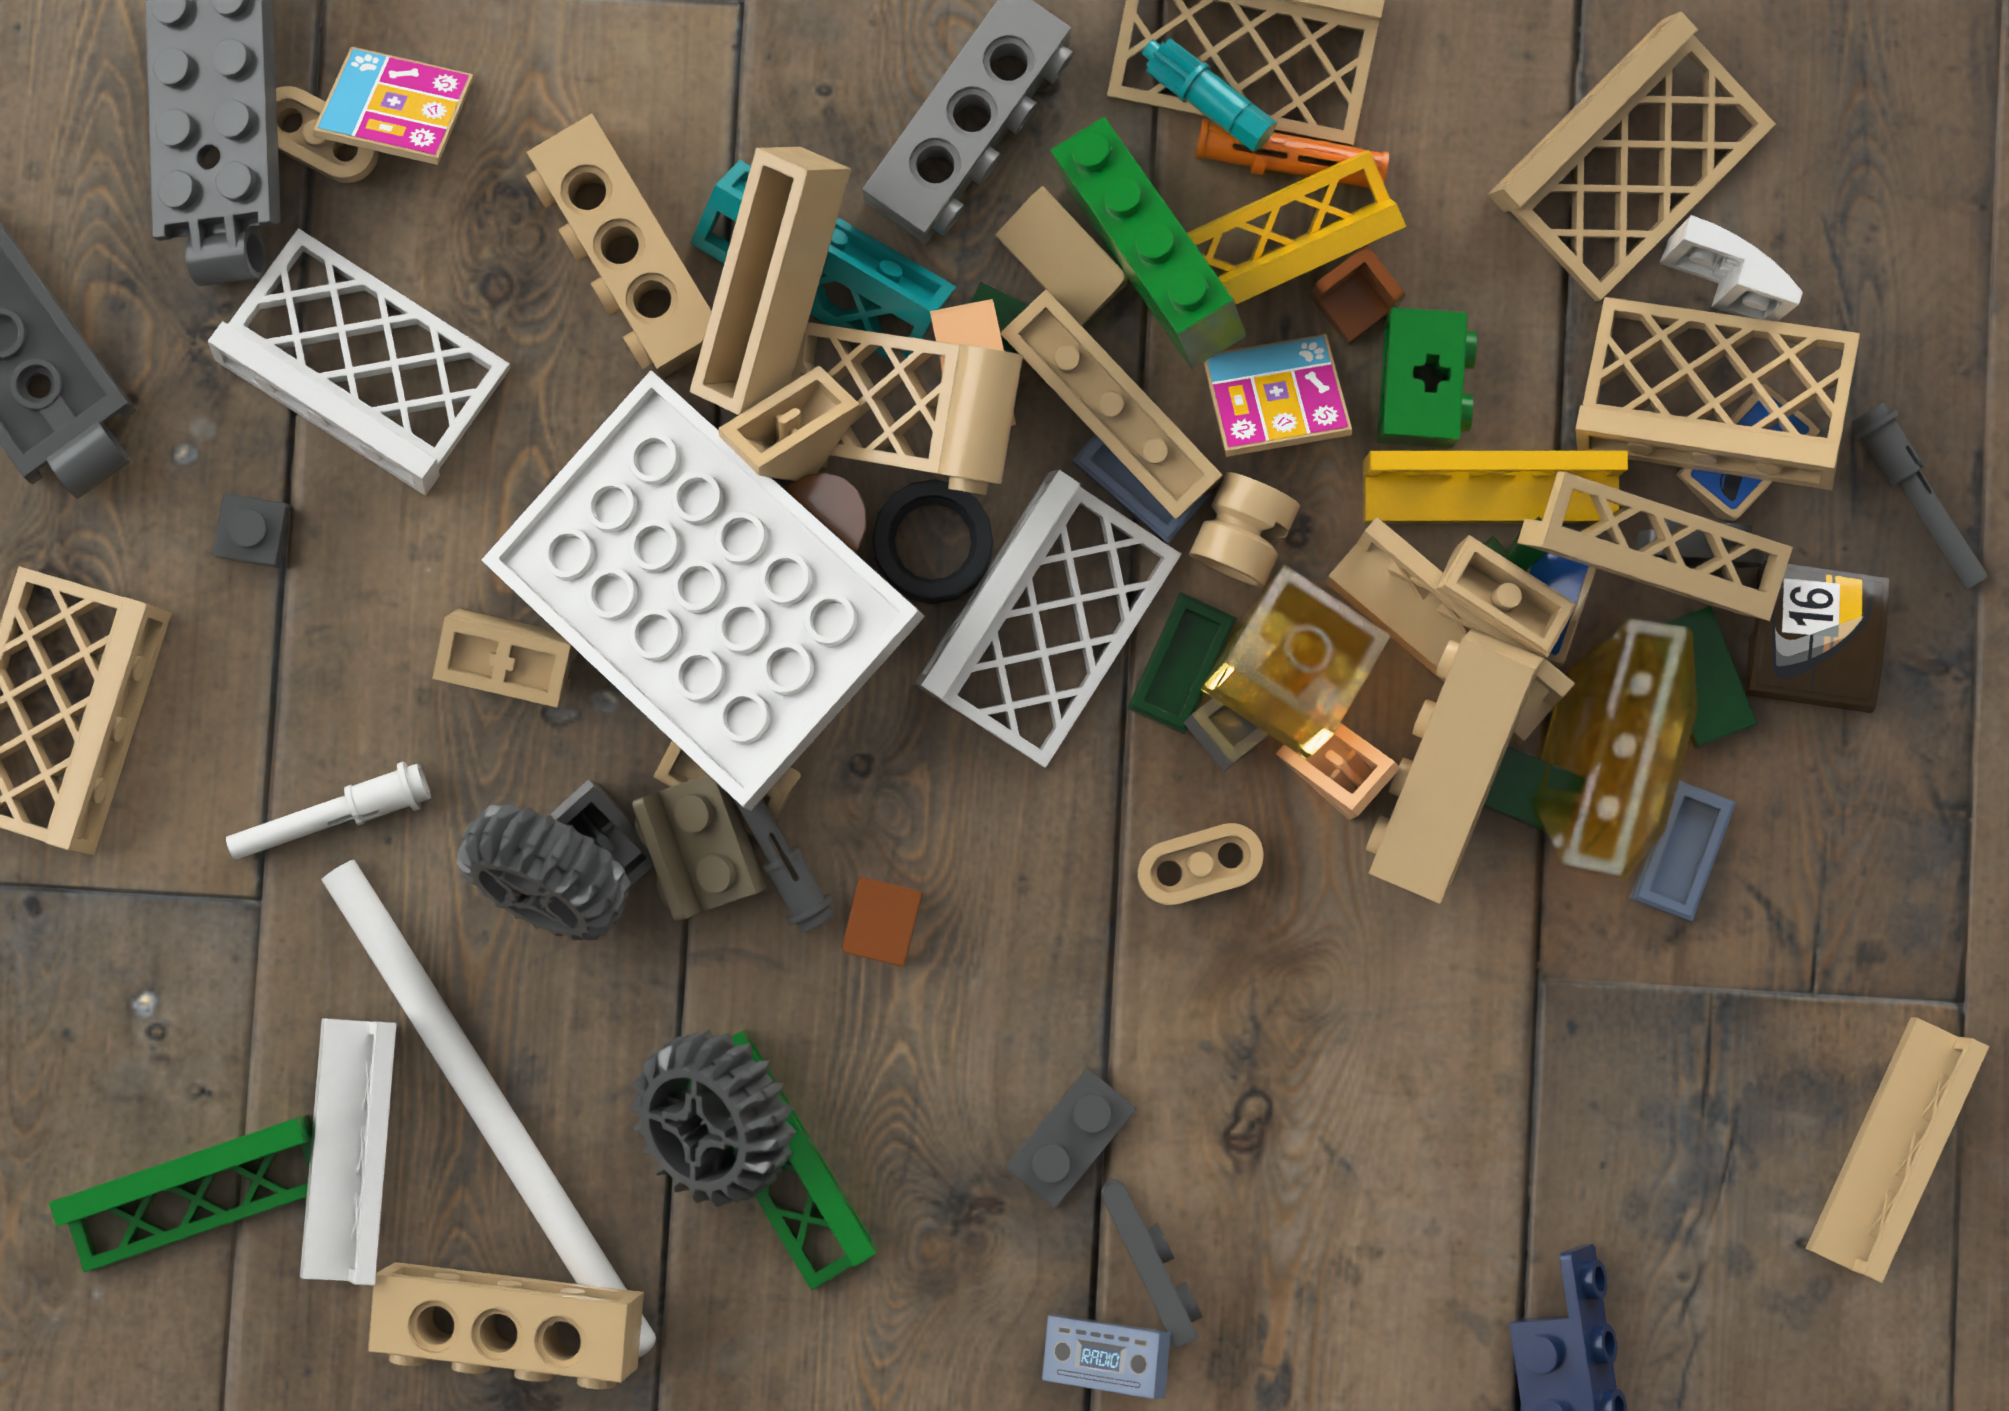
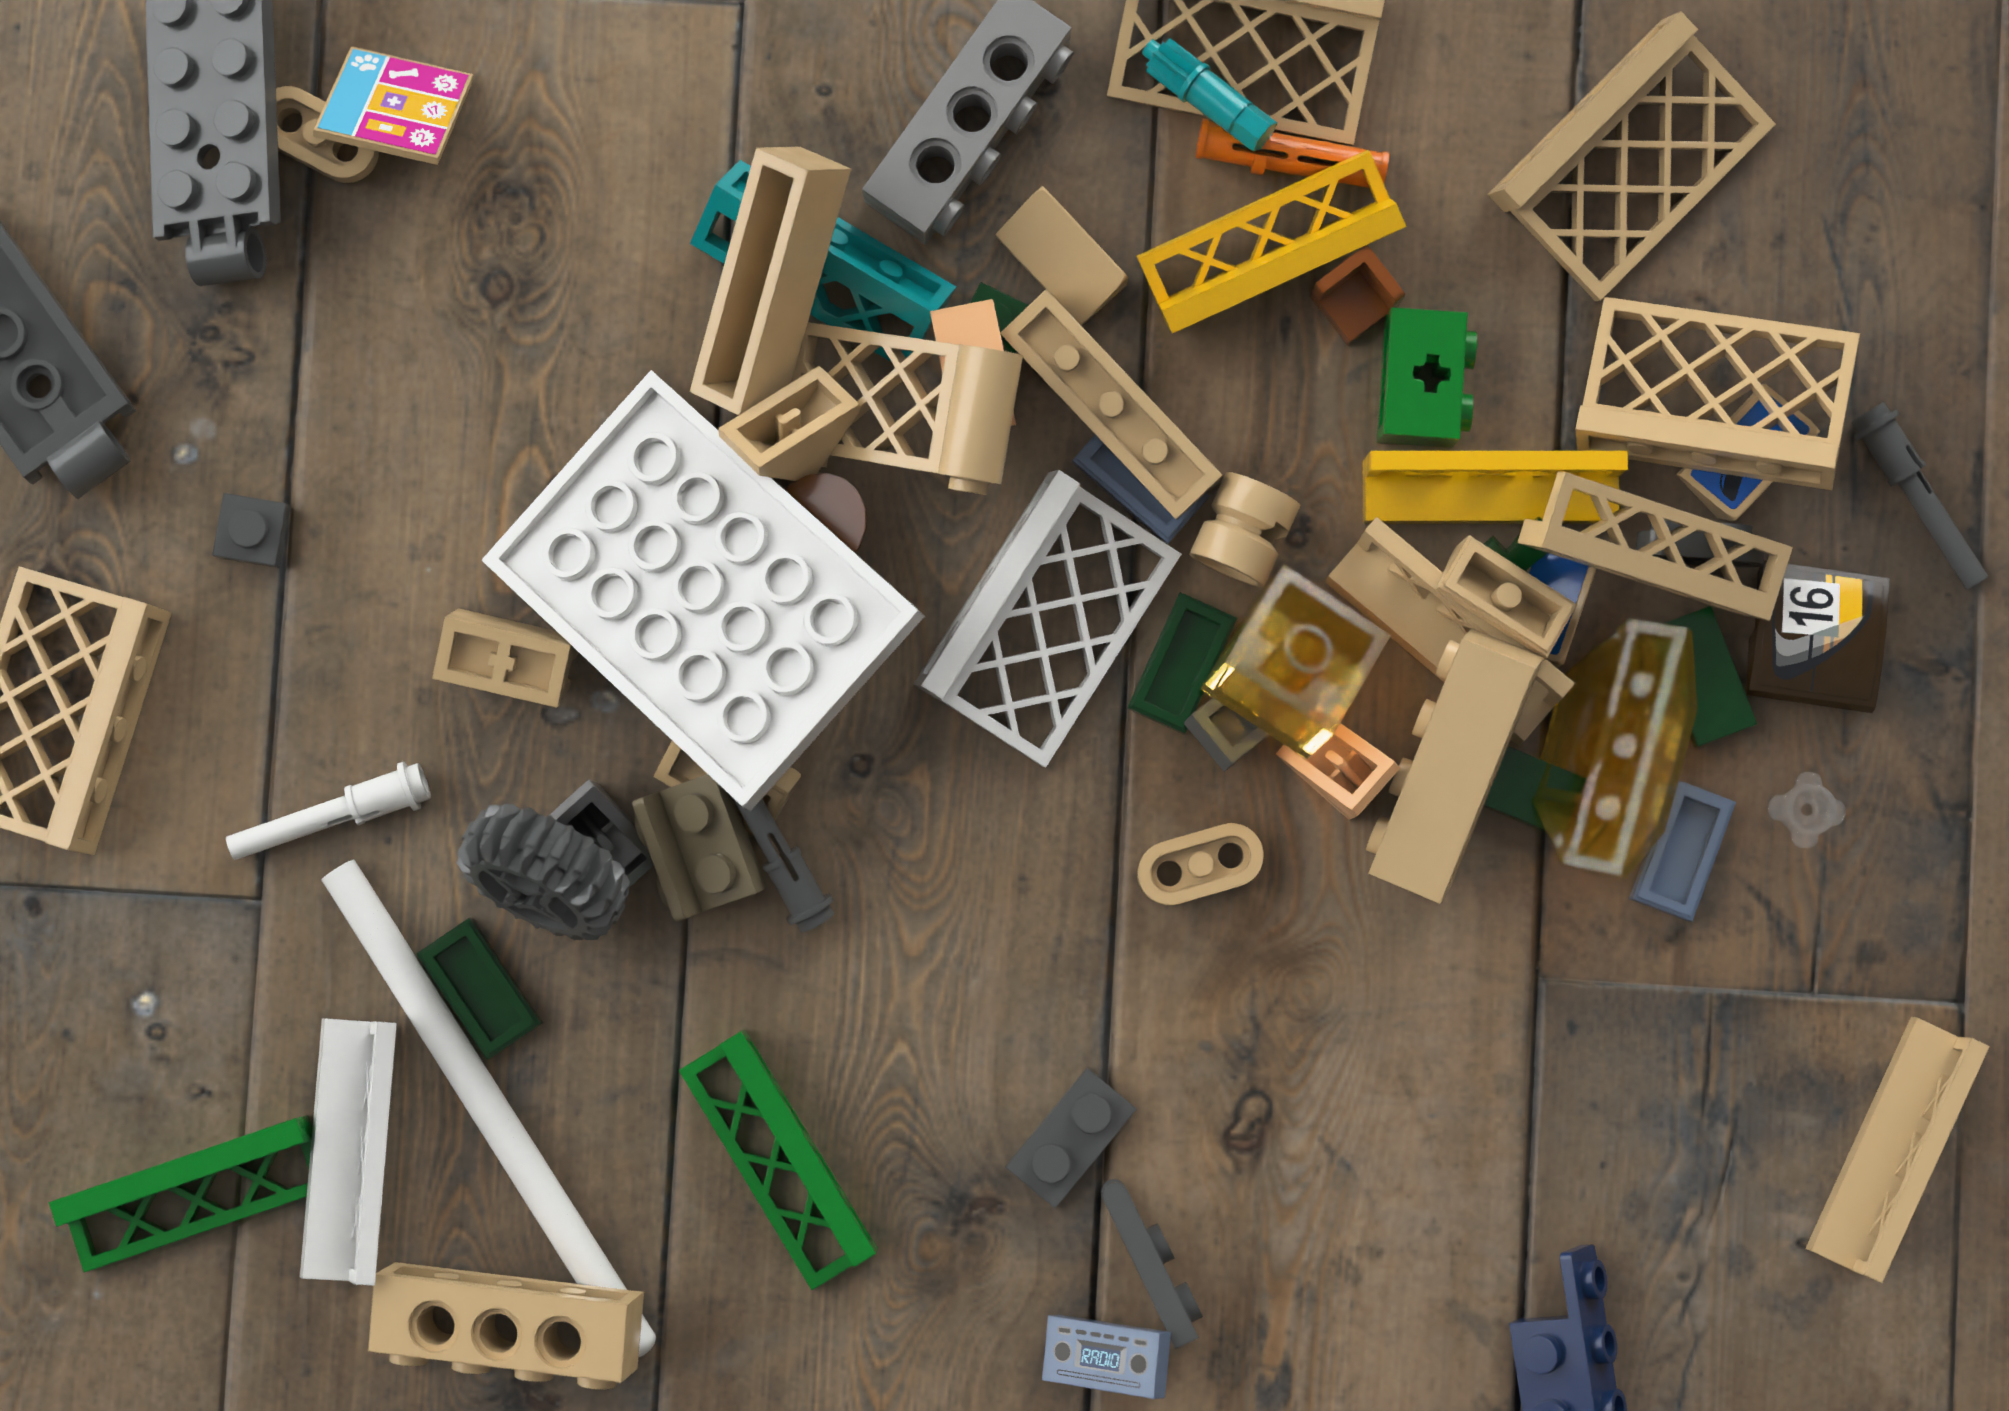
(327, 404): white fence -> none
(479, 988): none -> dark green tile
(584, 157): tan brick -> none
(726, 1108): dark grey gear -> none
(882, 921): dark orange panel -> none
(925, 494): black tyre -> none
(1148, 243): green brick -> none
(1277, 395): piece -> none
(1746, 277): white slope -> none
(1825, 809): none -> clear plate

